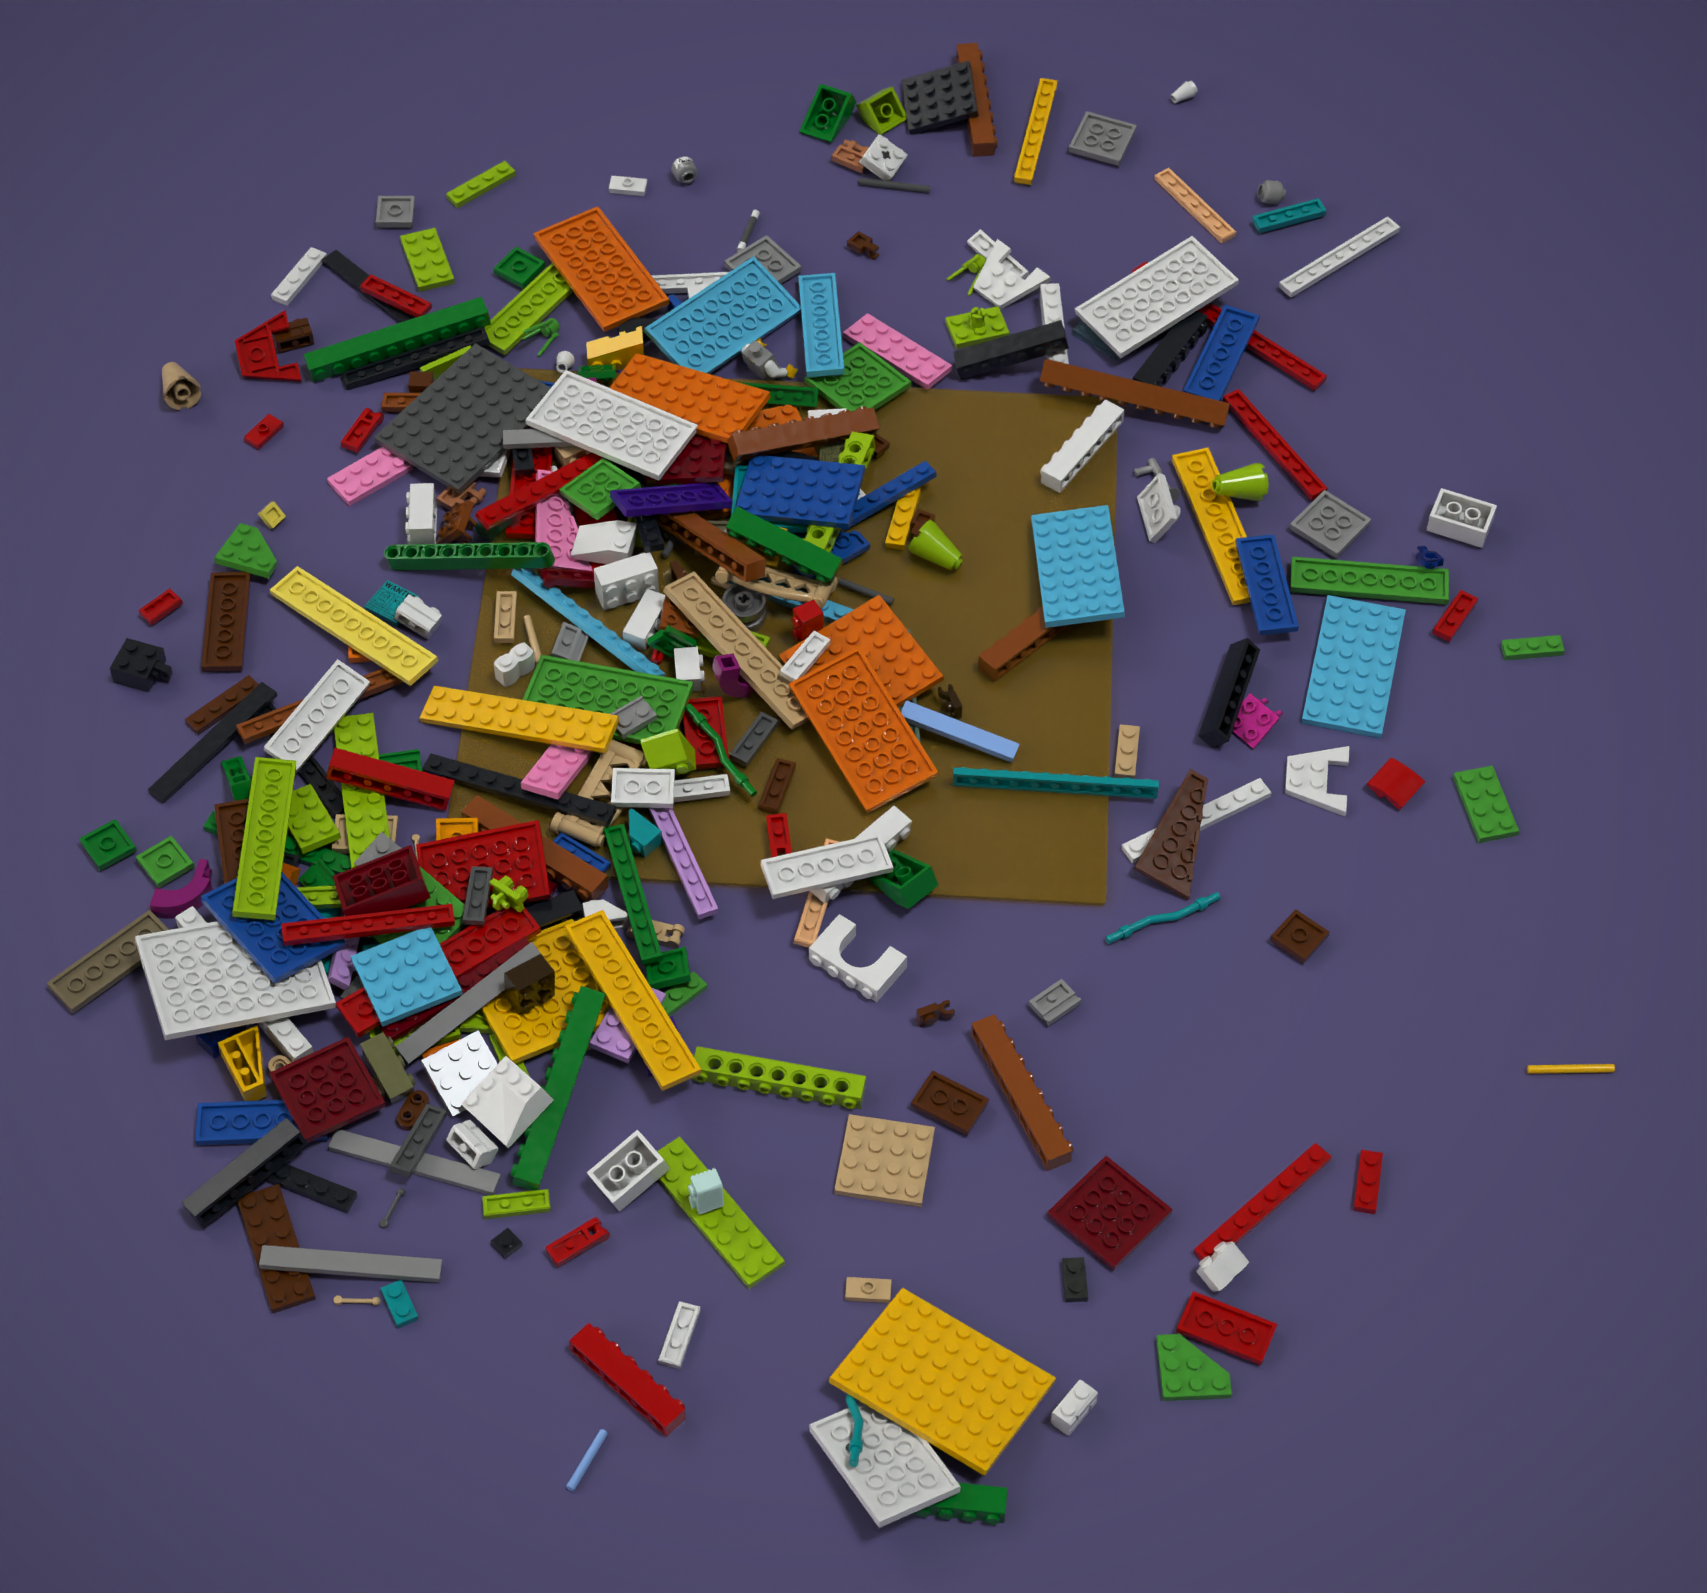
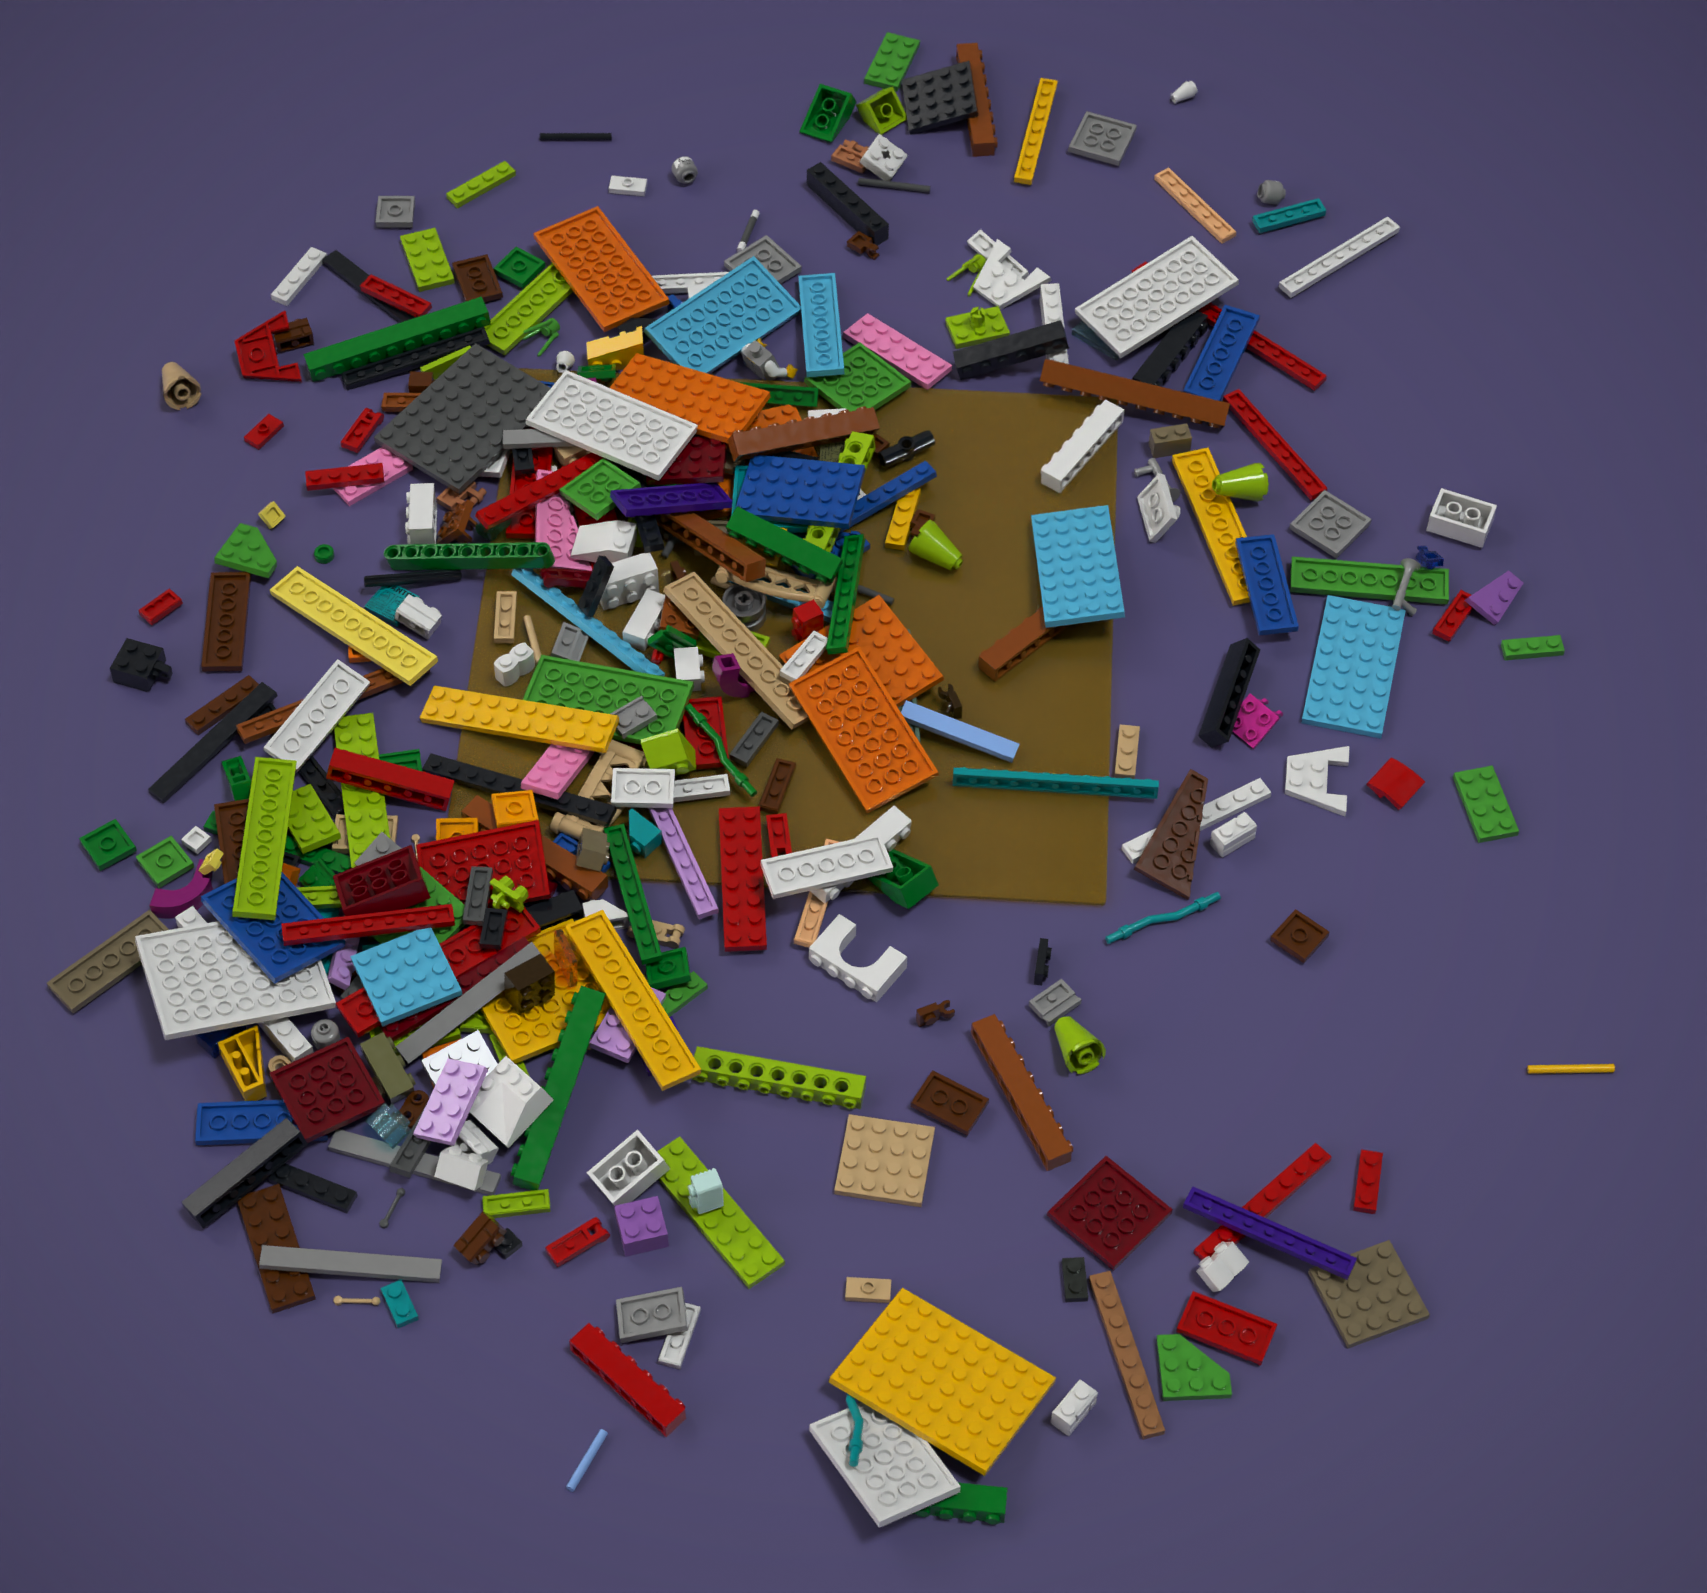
(196, 840): none -> white plate
(211, 862): none -> light yellow plate
(324, 554): none -> green tile
(324, 1033): none -> light grey head
(344, 476): none -> red plate
(389, 1124): none -> clear light blue brick
(412, 578): none -> black axle
(450, 1102): none -> lavender plate
(461, 1168): none -> white brick
(477, 278): none -> reddish brown plate
(480, 1238): none -> reddish brown brick
(493, 928): none -> black plate
(514, 807): none -> light orange plate
(565, 958): none -> clear orange tile
(575, 136): none -> black bar
(592, 849): none -> dark tan brick
(595, 586): none -> black plate
(641, 1226): none -> medium lavender brick
(651, 1314): none -> light grey plate
(742, 879): none -> red plate
(845, 594): none -> green plate
(847, 203): none -> black brick
(892, 61): none -> bright green plate
(906, 448): none -> black piece
(1044, 954): none -> black plate
(1078, 1046): none -> lime cone
(1126, 1355): none -> medium nougat plate
(1170, 440): none -> dark tan brick
(1233, 834): none -> white brick
(1270, 1233): none -> dark purple plate
(1373, 1299): none -> dark tan plate
(1410, 566): none -> light grey piece
(1495, 597): none -> medium lavender wing

